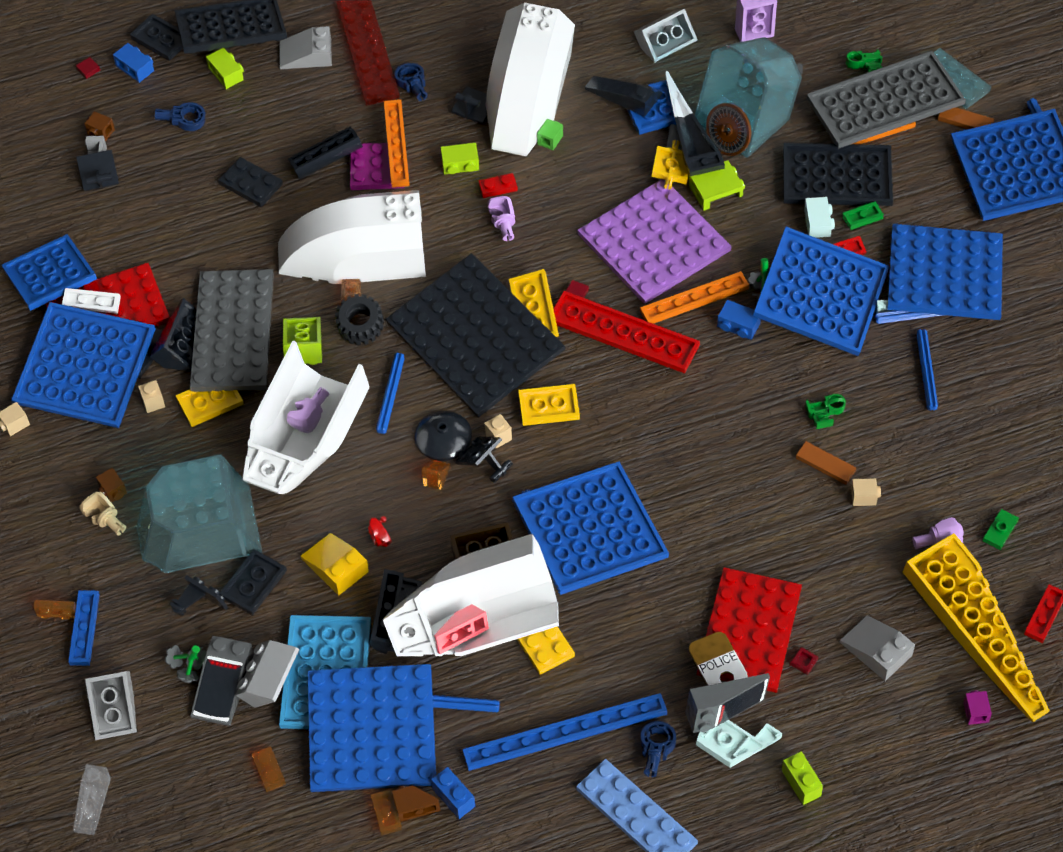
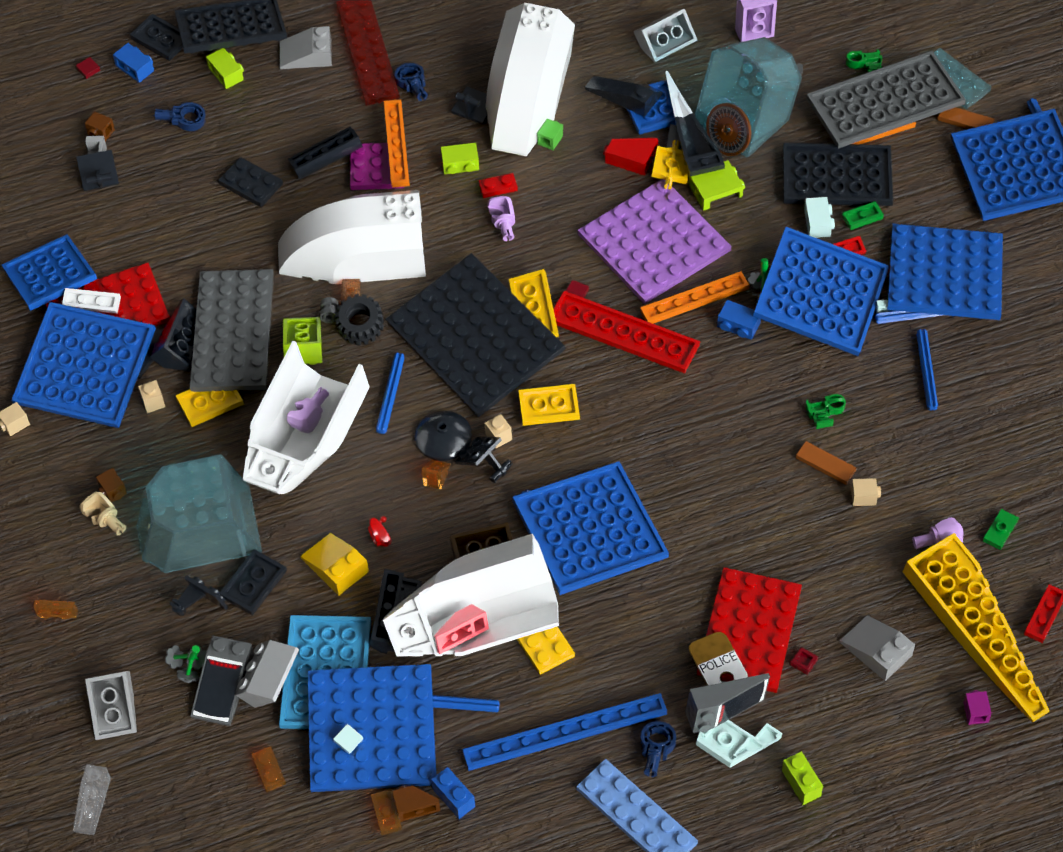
(84, 628): blue plate -> none
(328, 308): none -> dark grey wheel
(348, 739): none -> light aqua tile
(631, 153): none -> red slope

